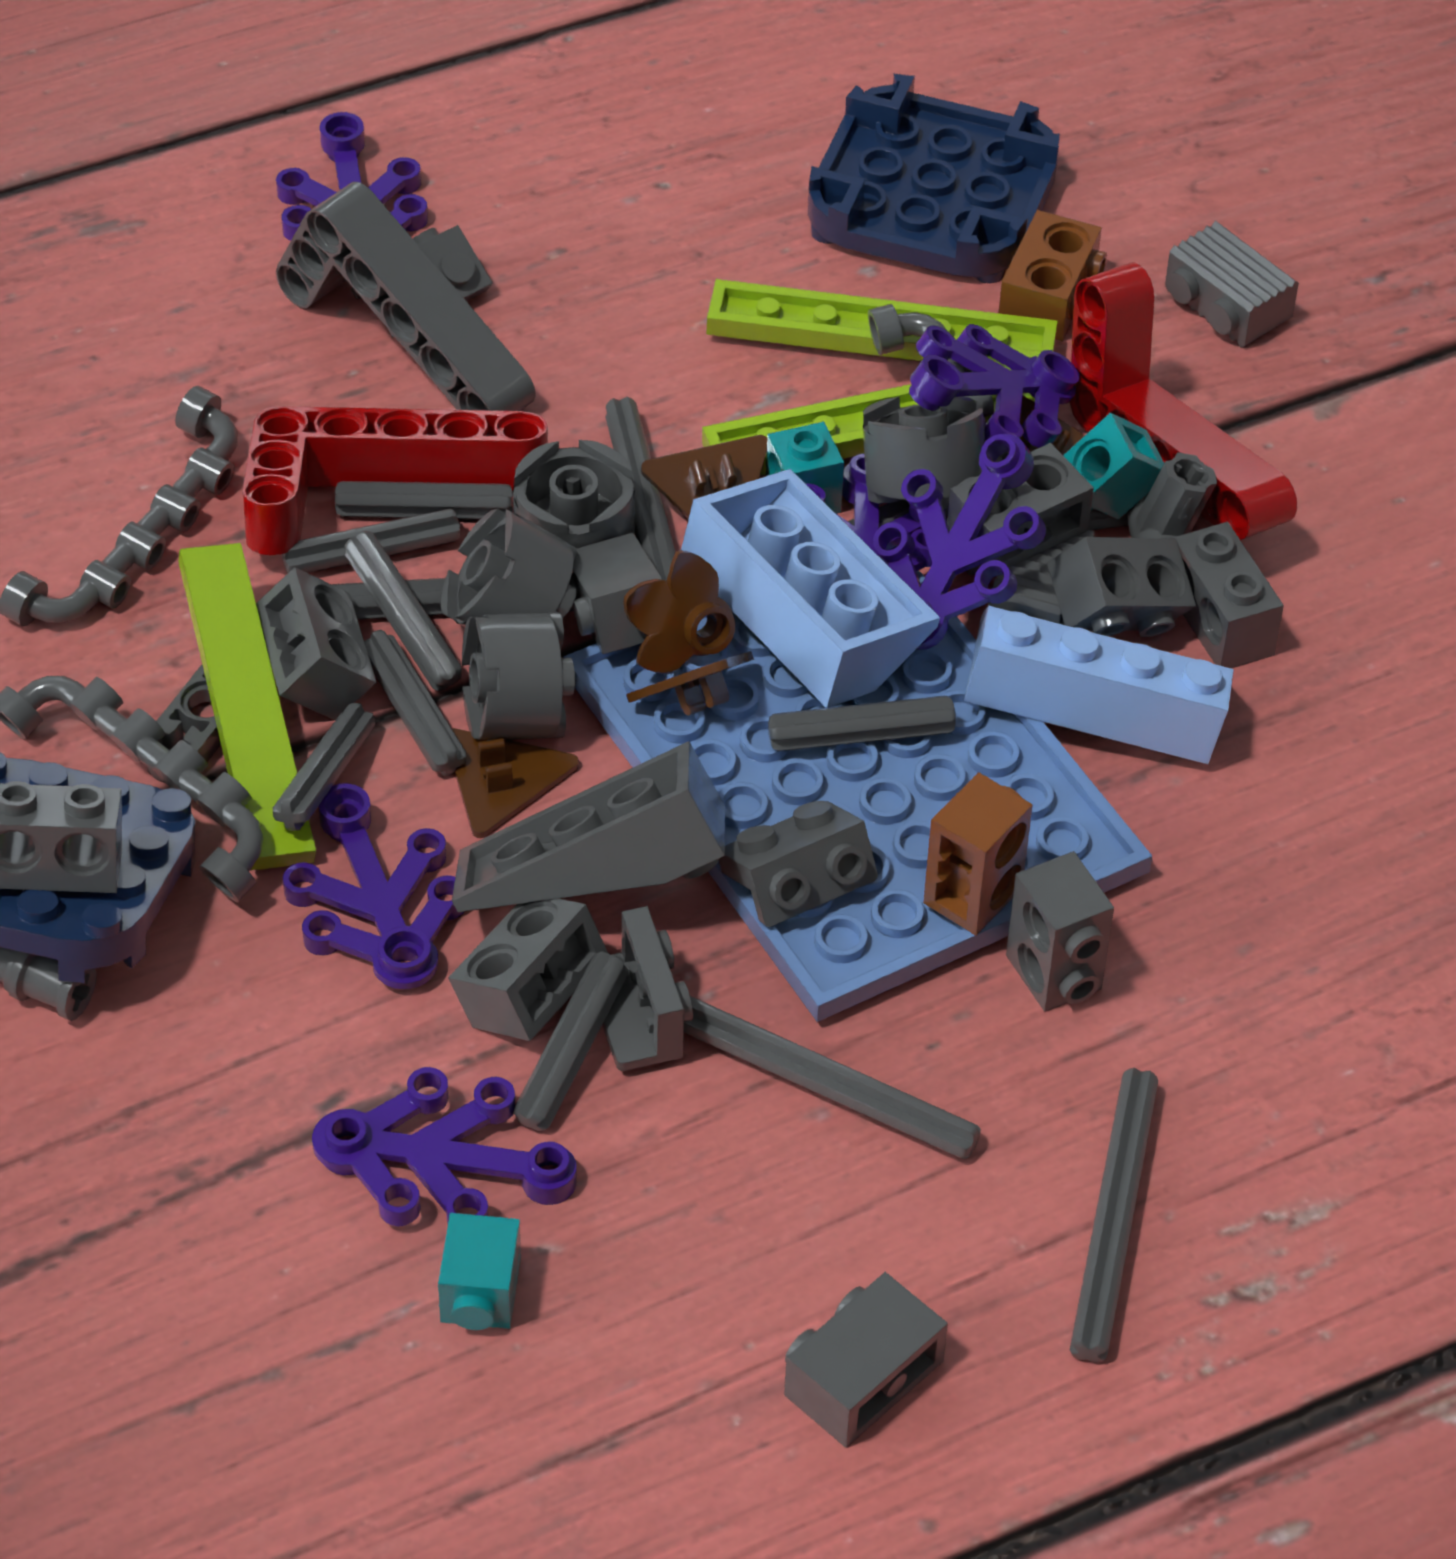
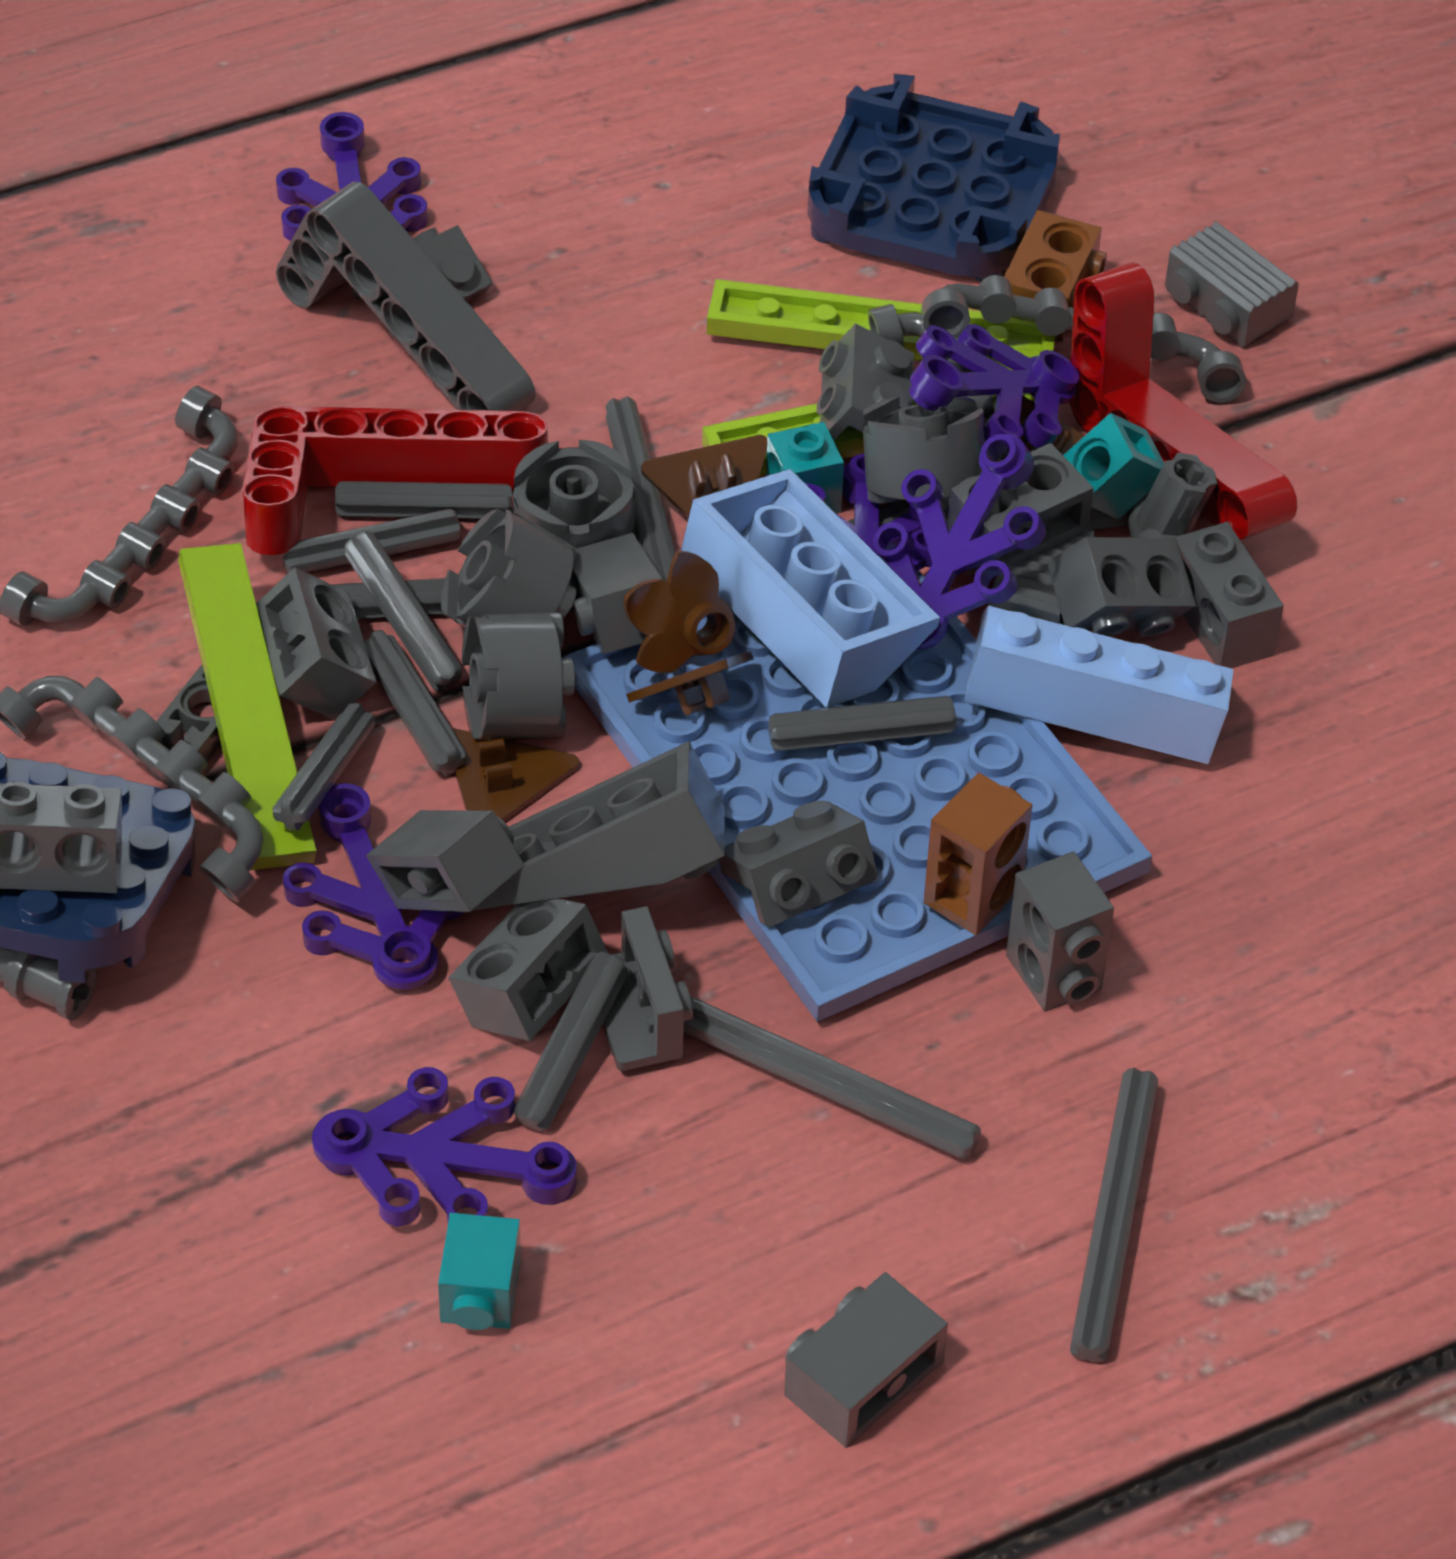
(446, 860): none -> dark grey brick
(860, 373): none -> dark grey bracket
(1218, 372): none -> dark grey bar

